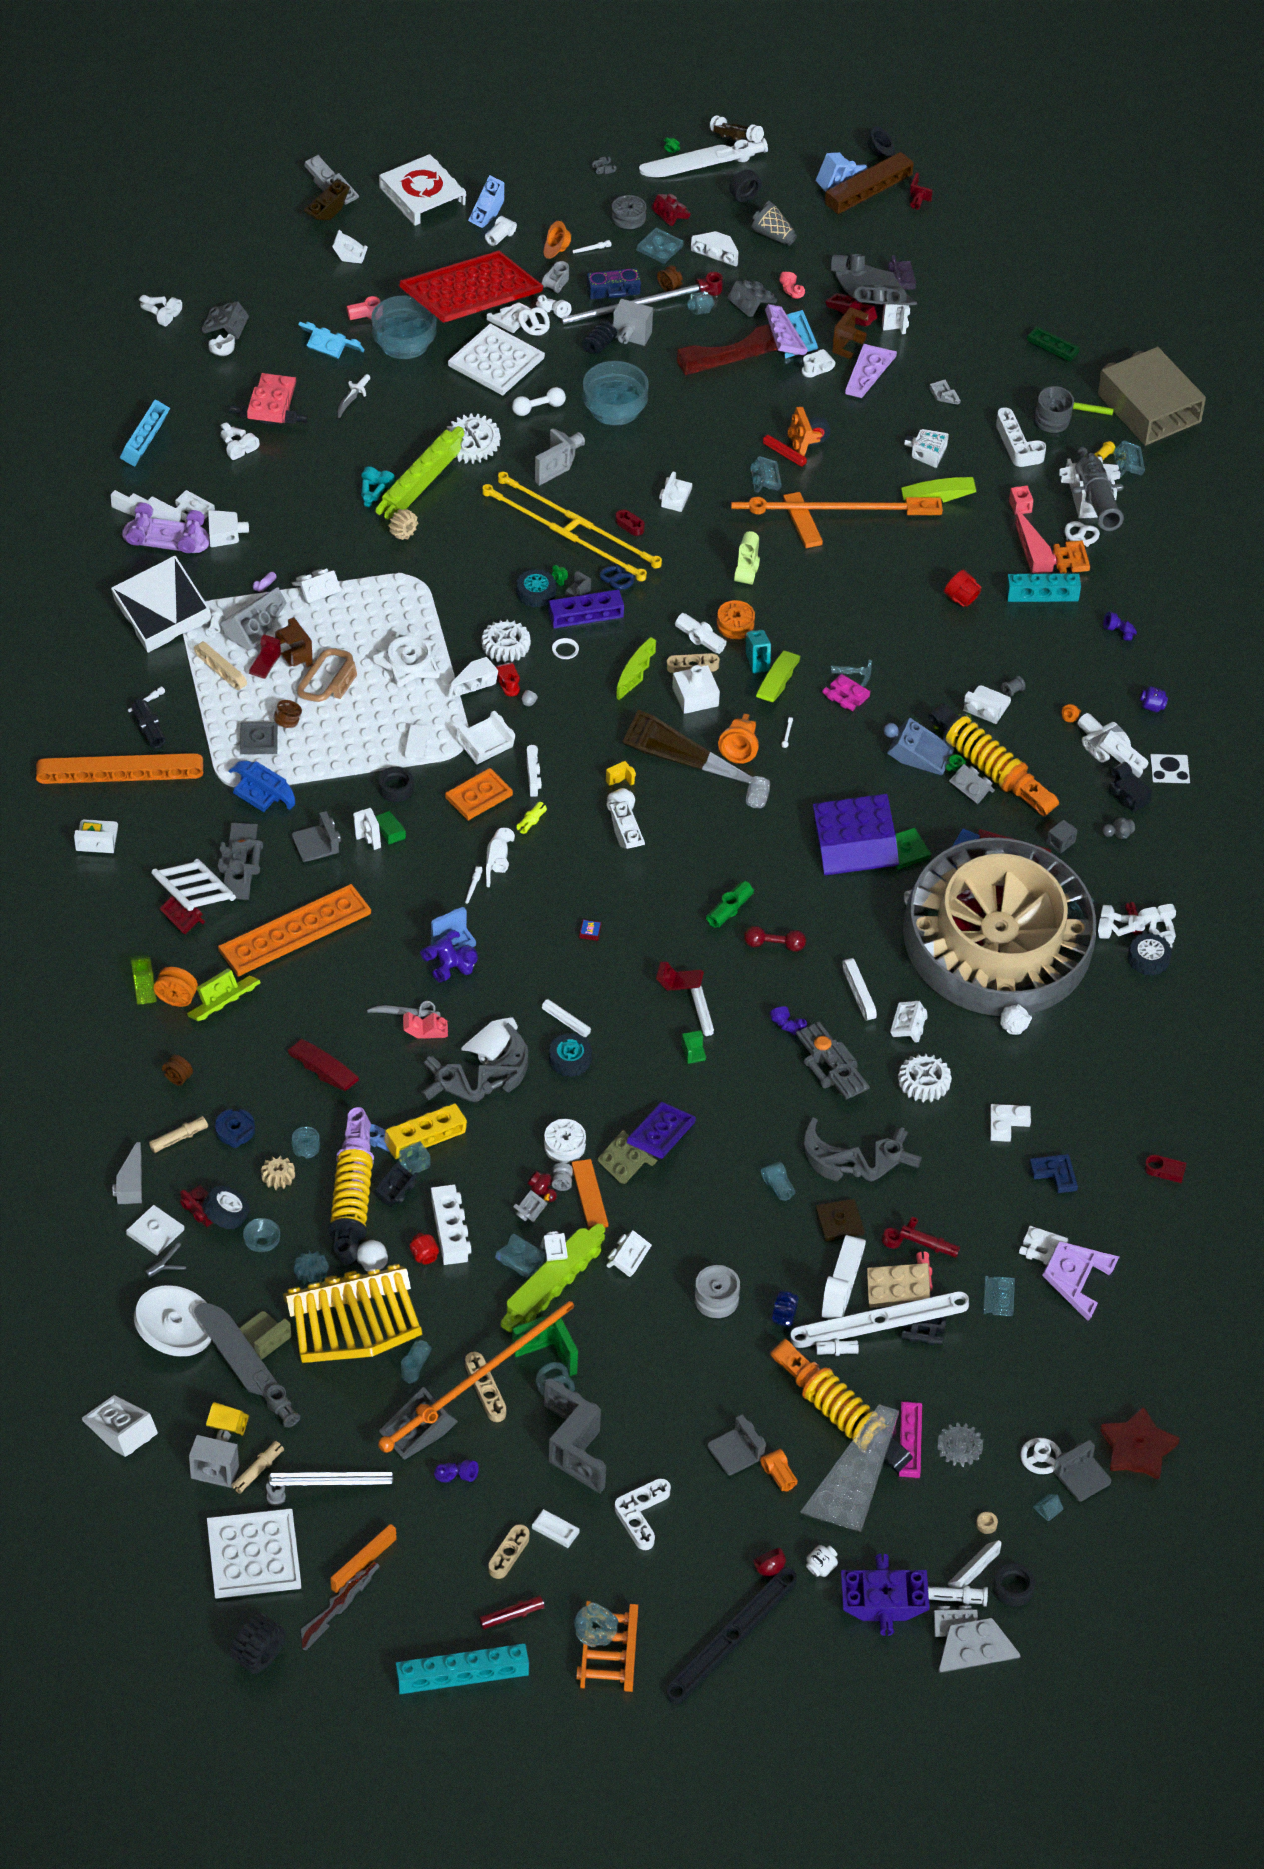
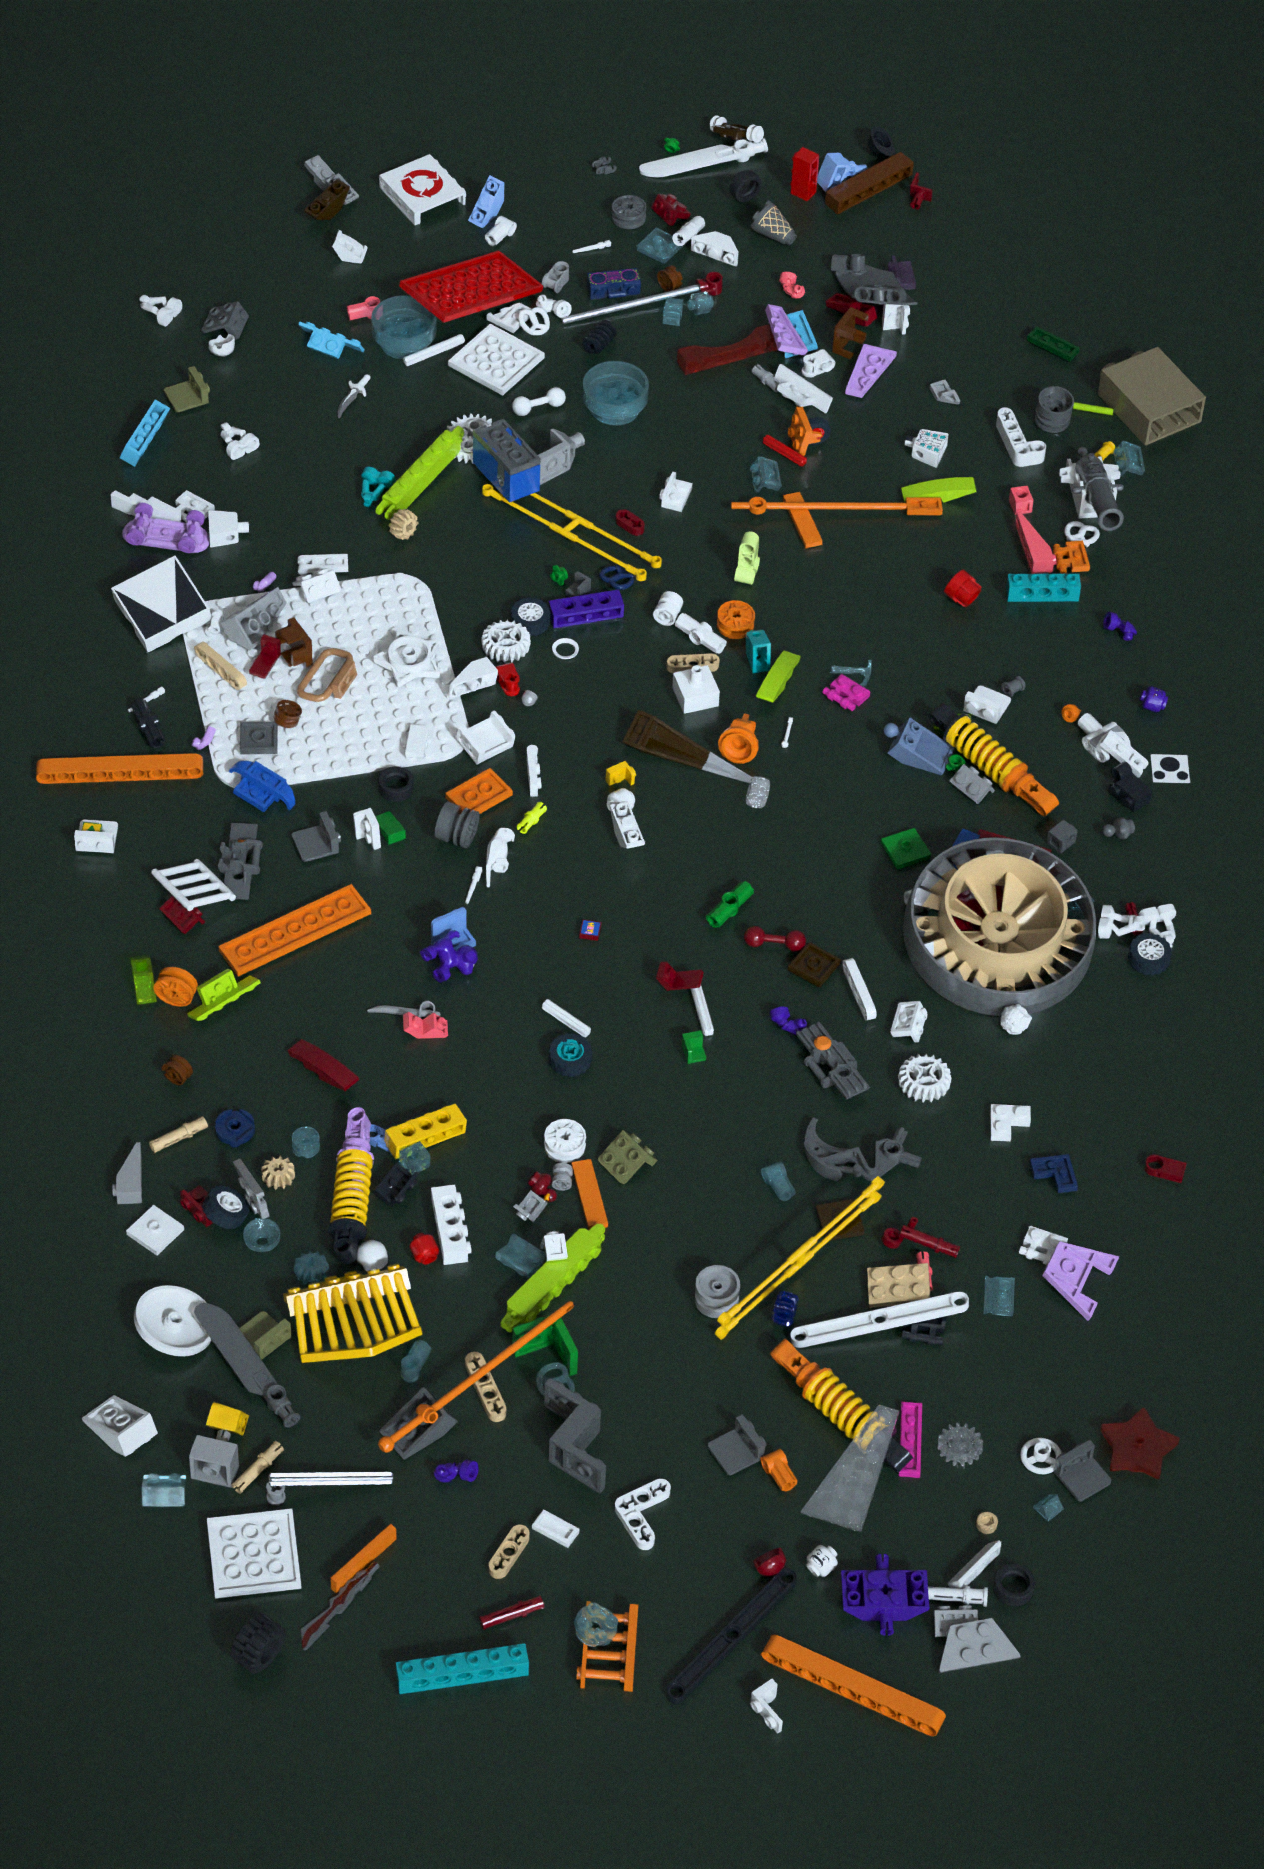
(161, 1265): dark grey plant -> none
(163, 1490): none -> clear light blue bracket
(189, 393): none -> olive bracket
(206, 740): none -> lavender arm
(254, 1193): none -> light grey wing
(271, 401): coral piece -> none
(311, 563): none -> white plate
(433, 350): none -> white axle
(457, 825): none -> dark grey wheel
(491, 1041): white panel -> none
(506, 460): none -> piece
(507, 1067): dark grey piece -> none
(531, 614): none -> black wheel
(536, 588): black wheel -> none
(557, 239): orange piece -> none
(629, 1253): white bracket -> none
(633, 322): light grey brick -> none
(633, 672): lime slope -> none
(661, 1130): dark purple plate -> none
(668, 608): none -> white wheel
(673, 311): none -> clear light blue brick
(688, 230): none -> white axle
(749, 295): dark grey bracket -> none
(759, 1703): none -> white bracket
(766, 377): none -> light grey pin
(800, 390): none -> white bracket
(800, 1257): none -> yellow bar
(804, 173): none -> red brick
(814, 964): none -> dark brown plate
(837, 1347): white pin -> none
(840, 1285): white beam -> none
(853, 1685): none -> orange beam
(855, 834): dark purple slope -> none

